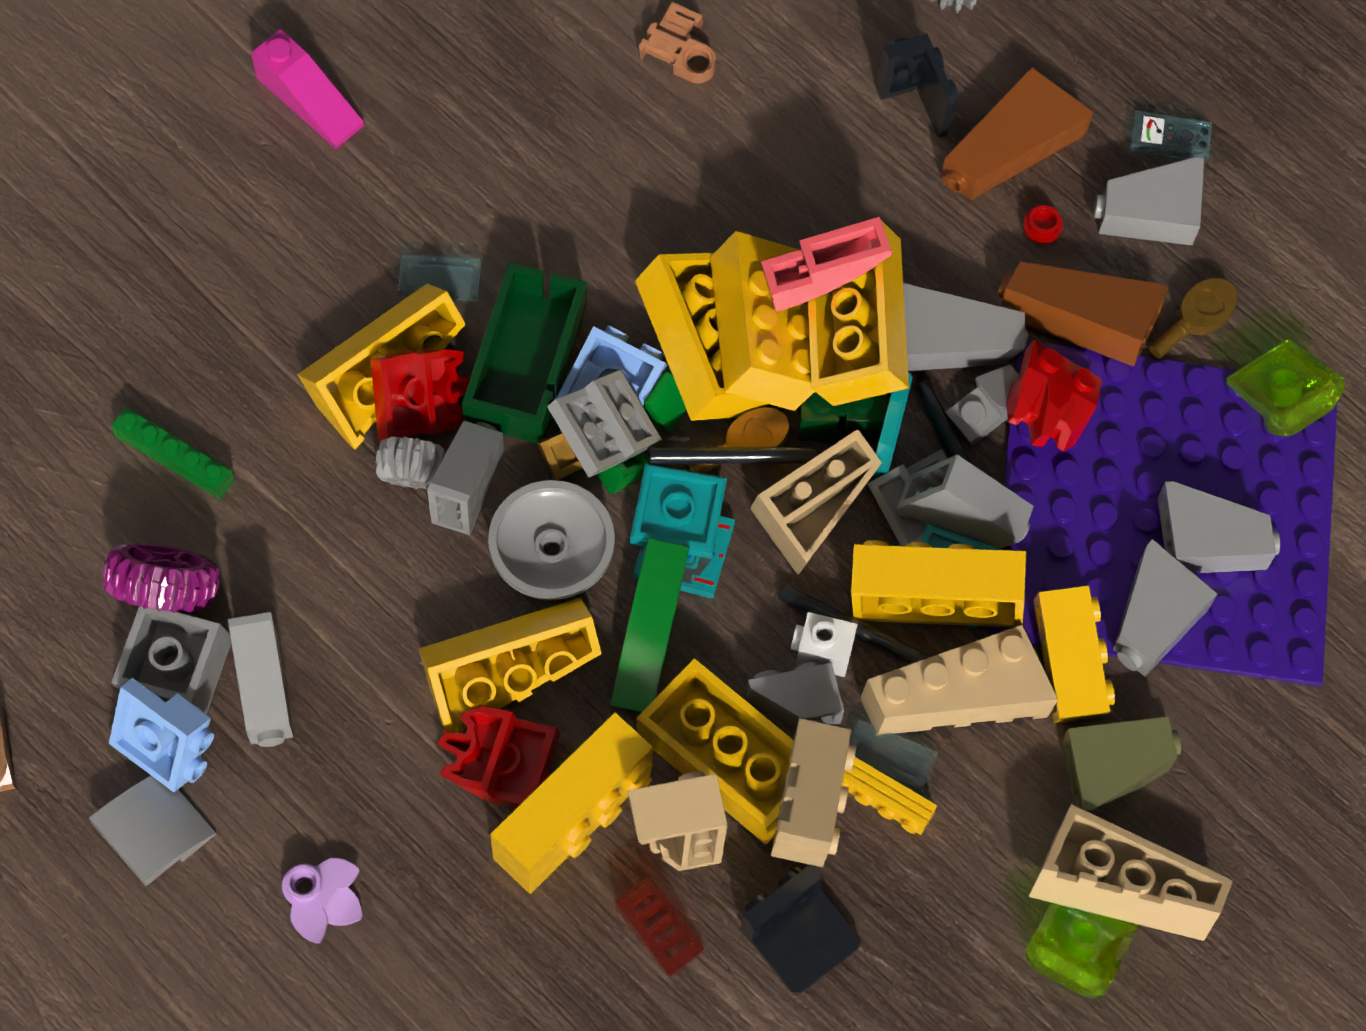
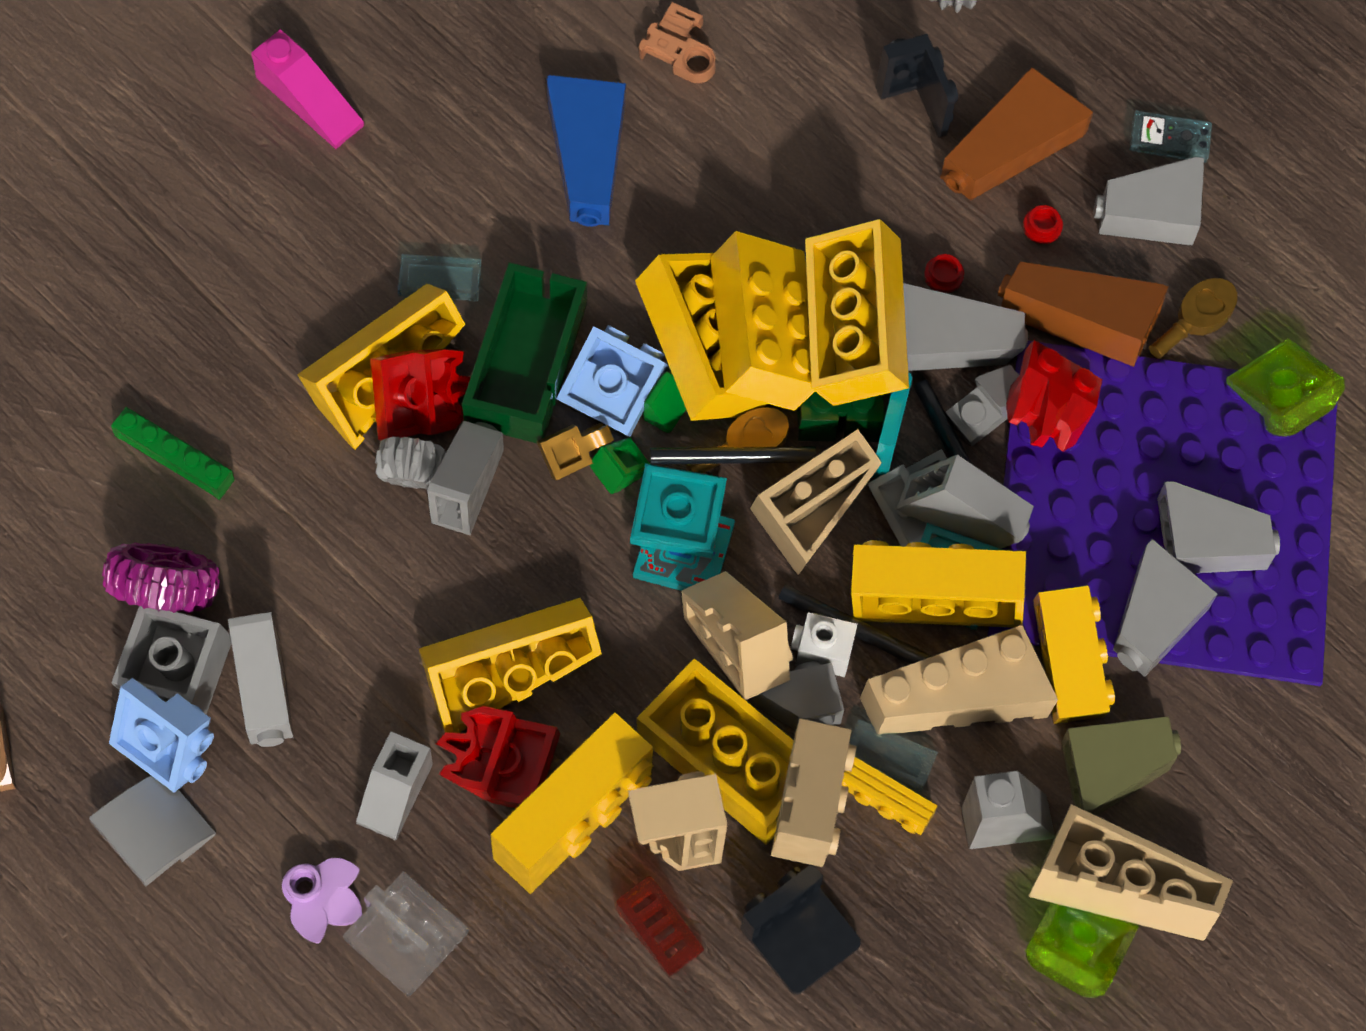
(394, 785): none -> light grey slope
(405, 933): none -> clear bracket
(544, 517): light grey dish -> none
(587, 140): none -> blue slope
(604, 423): light grey slope -> none
(650, 625): green slope -> none
(739, 633): none -> tan wedge
(825, 263): coral slope -> none
(944, 273): none -> red plate
(1005, 811): none -> light grey slope

